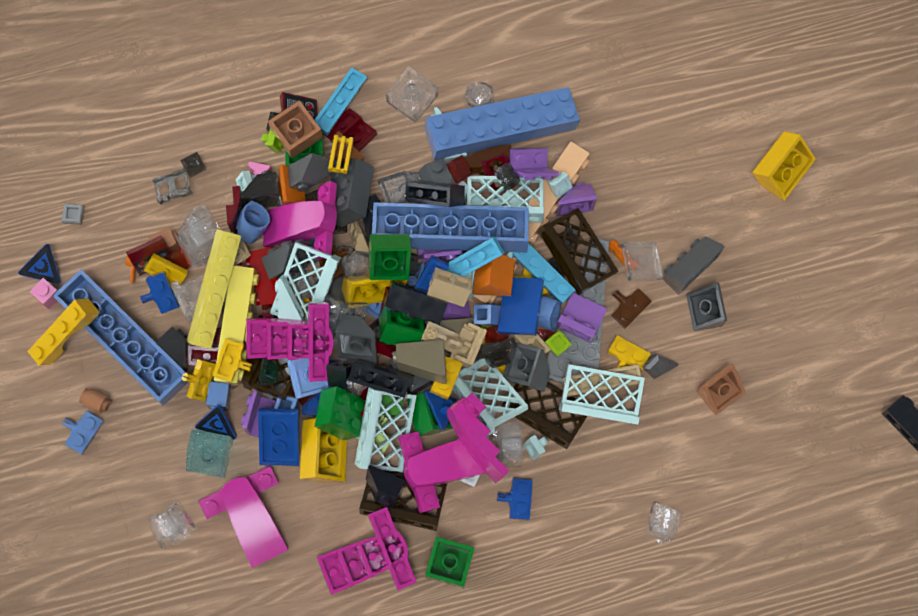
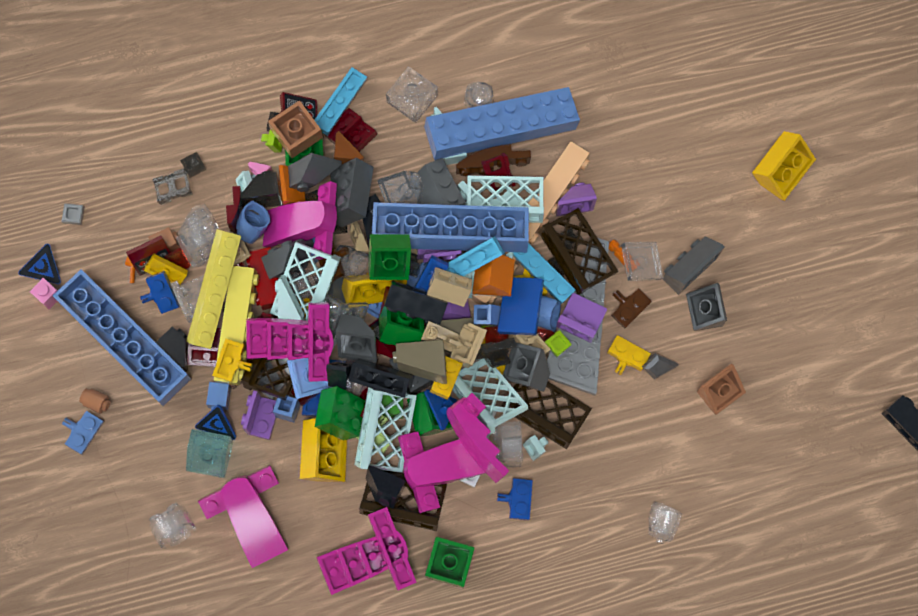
(75, 317): yellow arch -> none
(199, 380): yellow plate -> none
(268, 372): clear green slope -> none
(278, 437): blue tile -> none
(343, 140): yellow tile -> none
(435, 193): black brick -> none
(459, 169): clear red slope -> none
(507, 176): clear smoke wheel -> none
(531, 163): medium lavender bracket -> none
(560, 184): light aqua tile -> none
(601, 411): light aqua fence -> none
(633, 370): tan tile -> none

